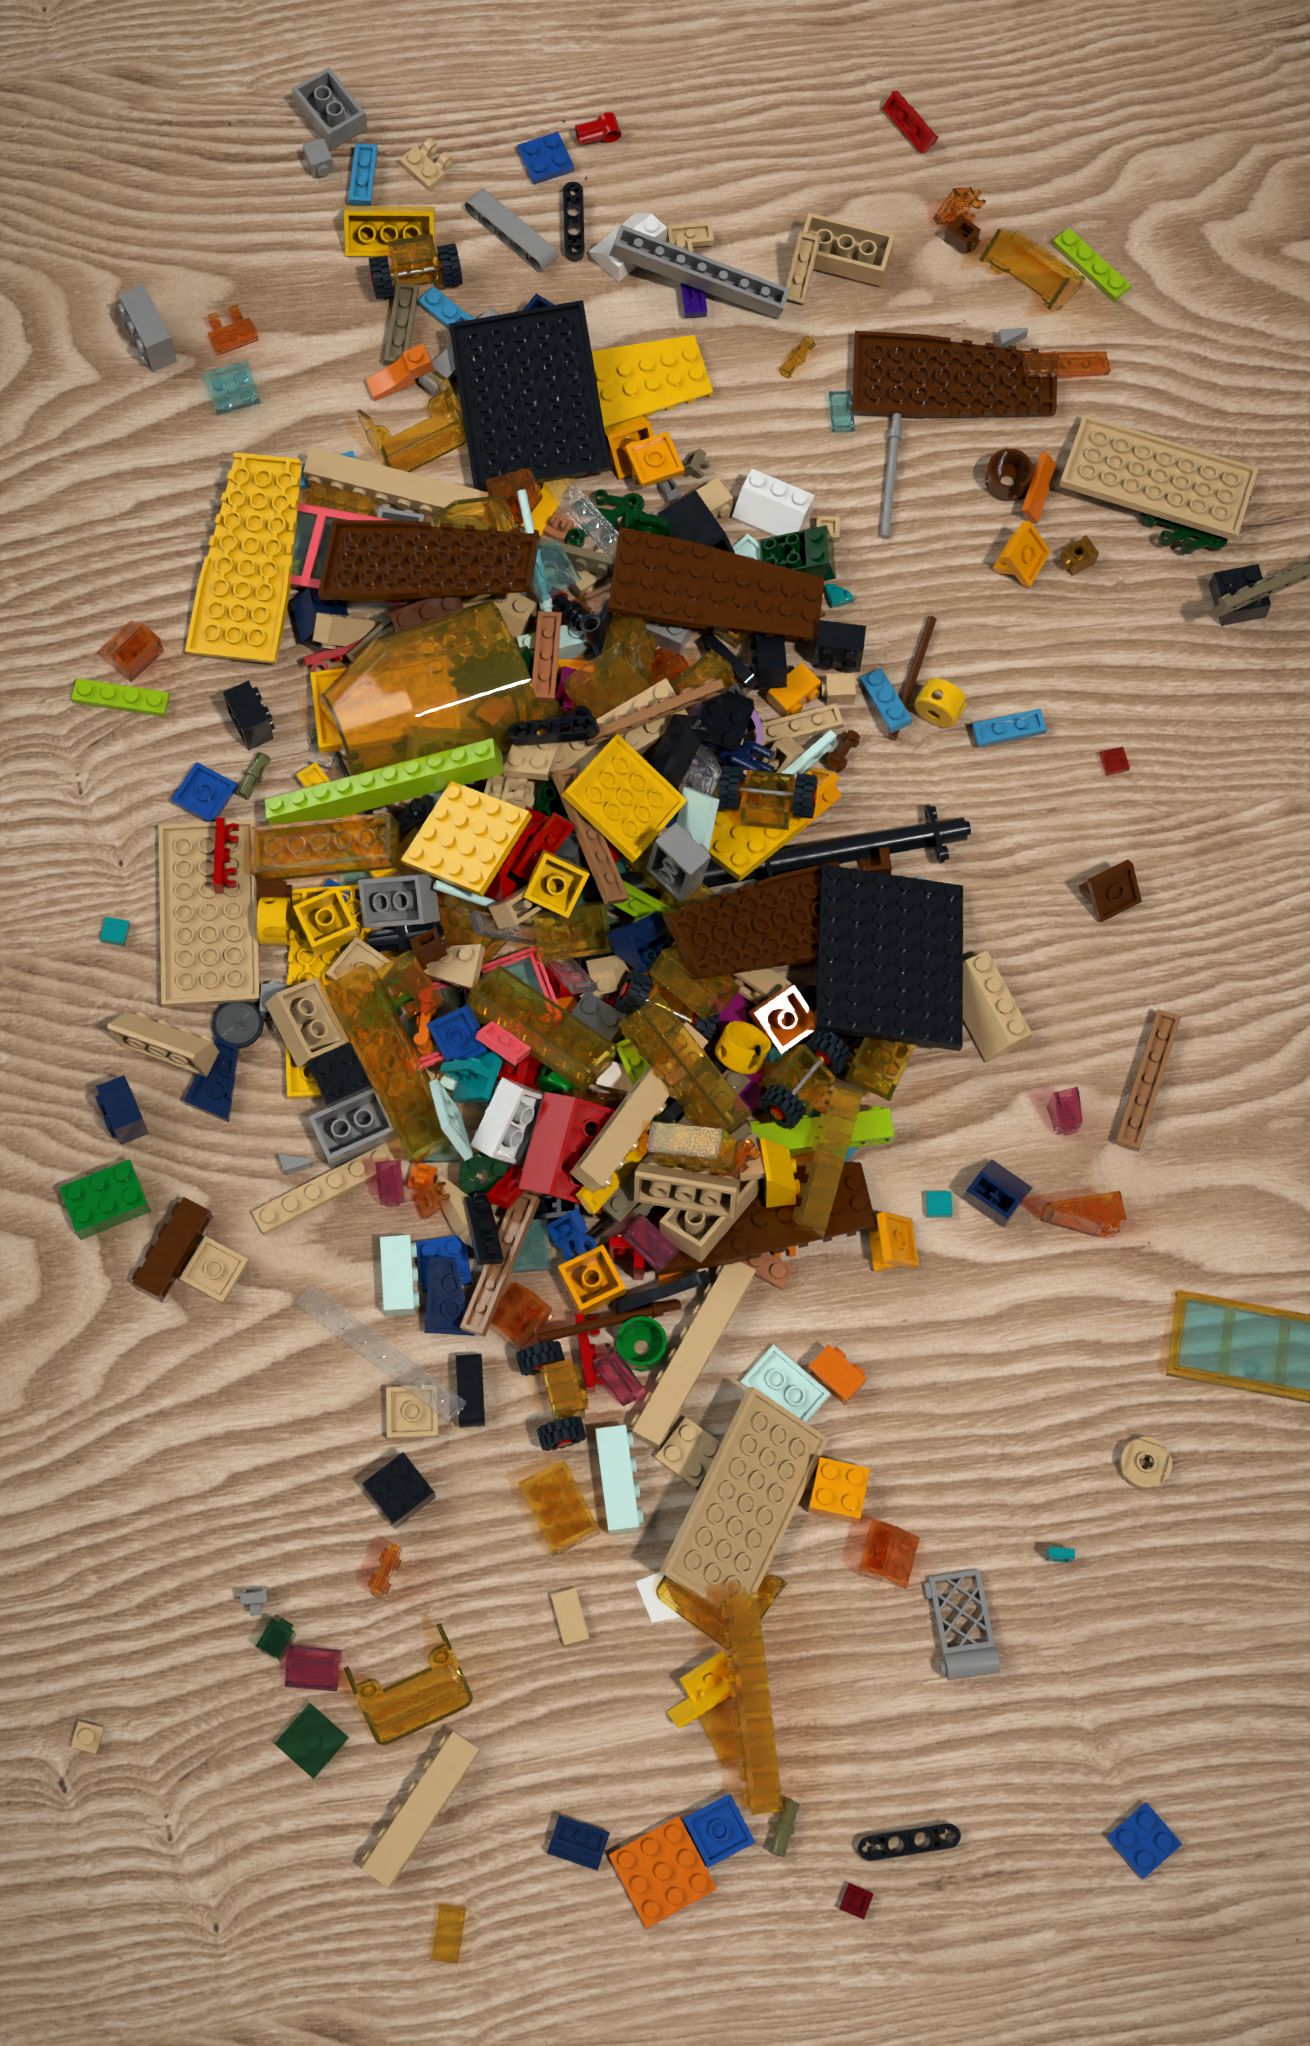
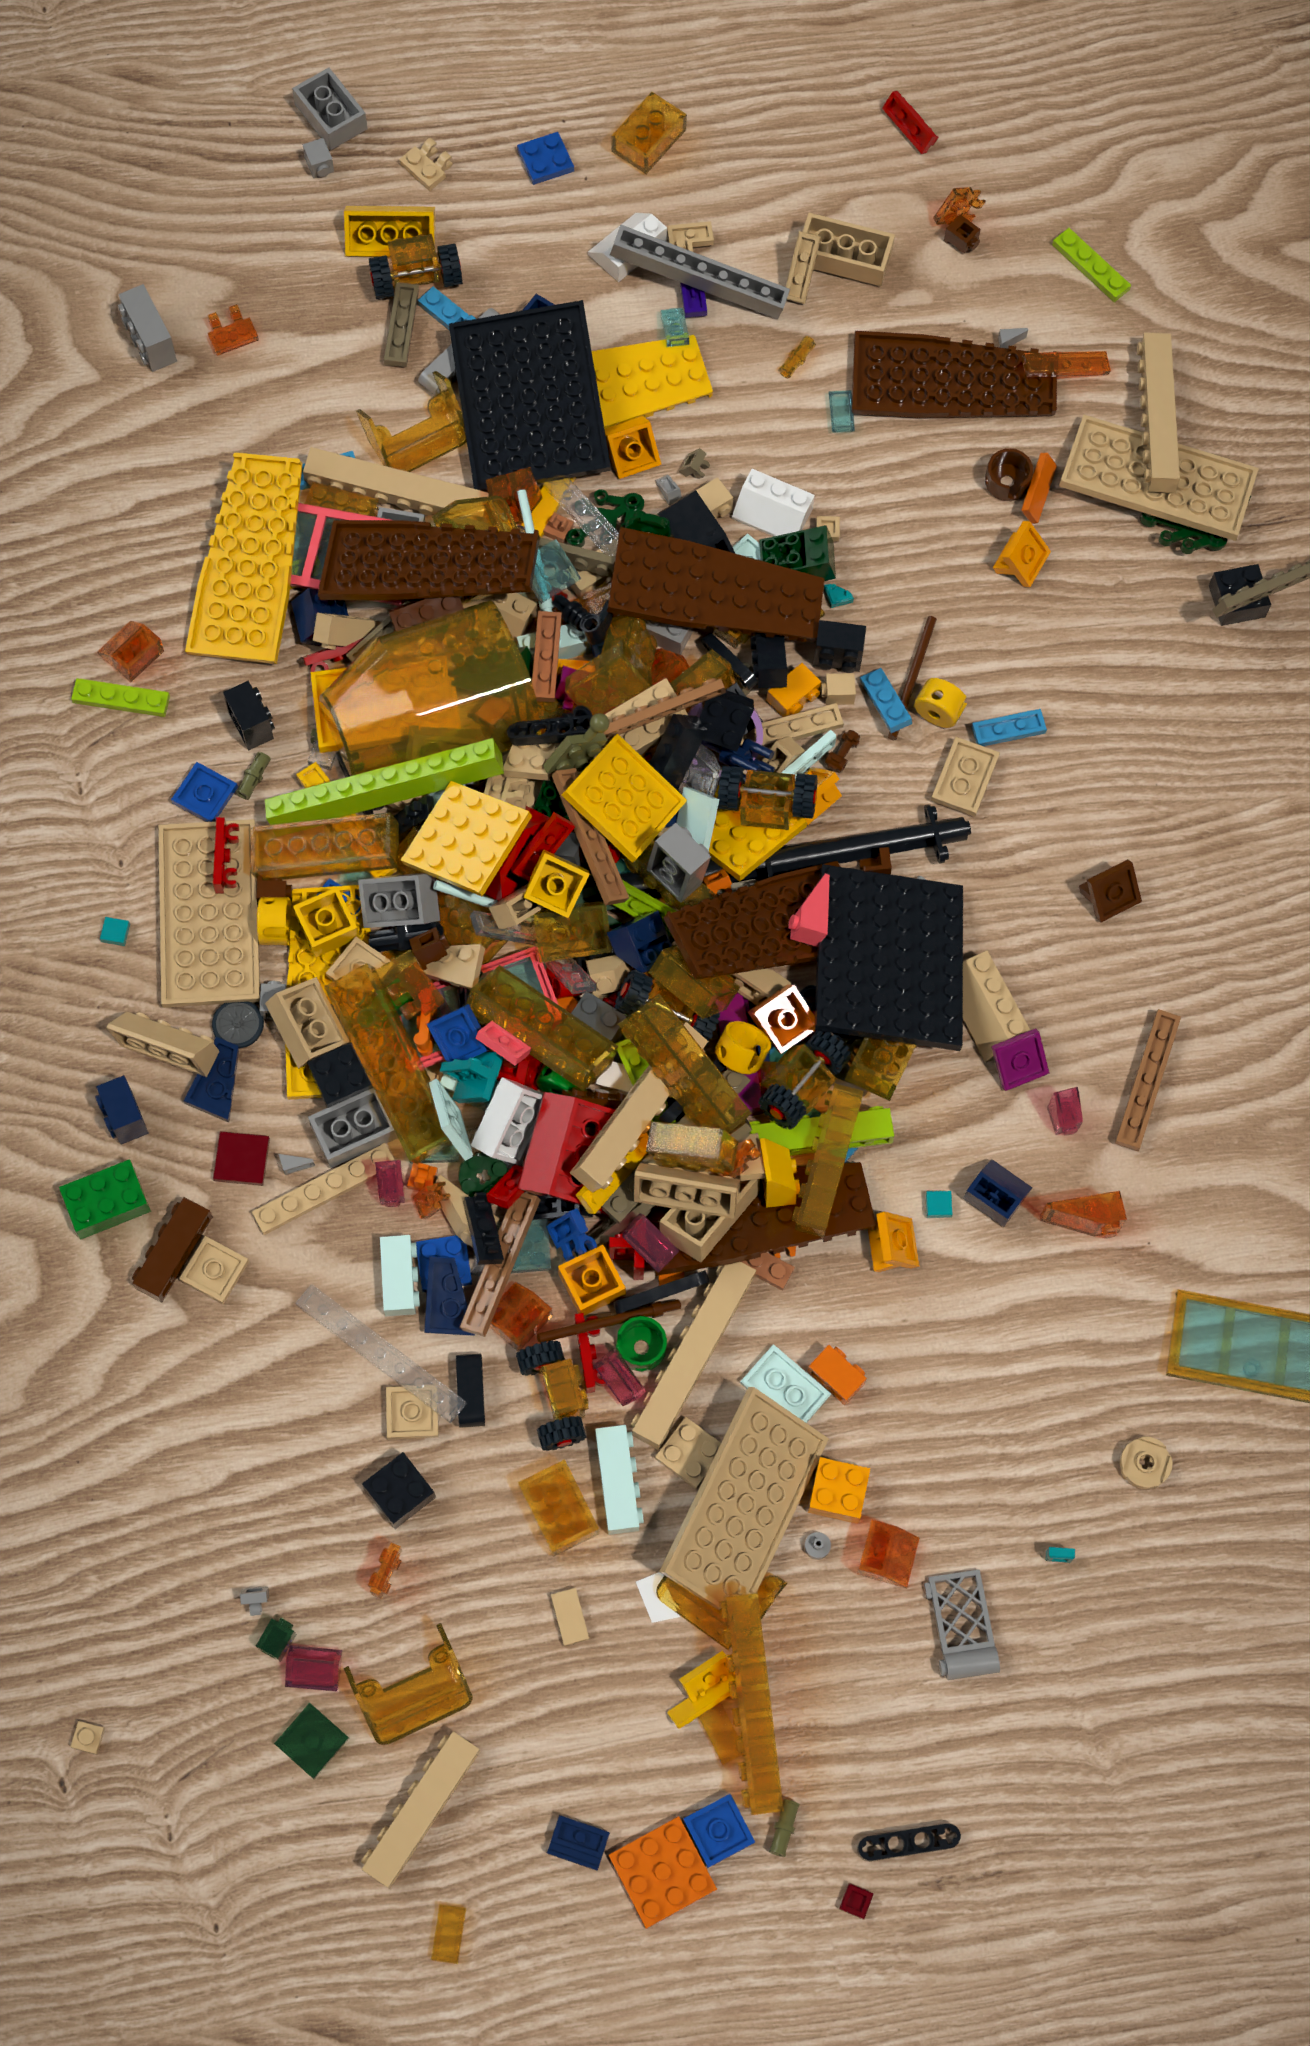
(232, 387): clear light blue plate -> none
(241, 1158): none -> dark red tile
(363, 174): dark azure plate -> none
(401, 373): orange slope -> none
(511, 230): light grey beam -> none
(573, 221): black beam -> none
(579, 750): none -> olive plate
(604, 128): red piece -> none
(648, 132): none -> clear yellow brick
(654, 460): light orange bracket -> none
(674, 327): none -> clear light blue plate
(718, 881): none -> orange tile
(811, 920): none -> coral slope
(814, 1551): none -> light grey tile
(894, 437): light grey bar -> none
(965, 776): none -> tan plate
(1020, 1059): none -> magenta tile
(1033, 266): clear yellow windscreen -> none
(1086, 556): pearl gold brick -> none
(1114, 761): clear red tile -> none
(1144, 1840): blue plate -> none
(1159, 413): none -> tan brick

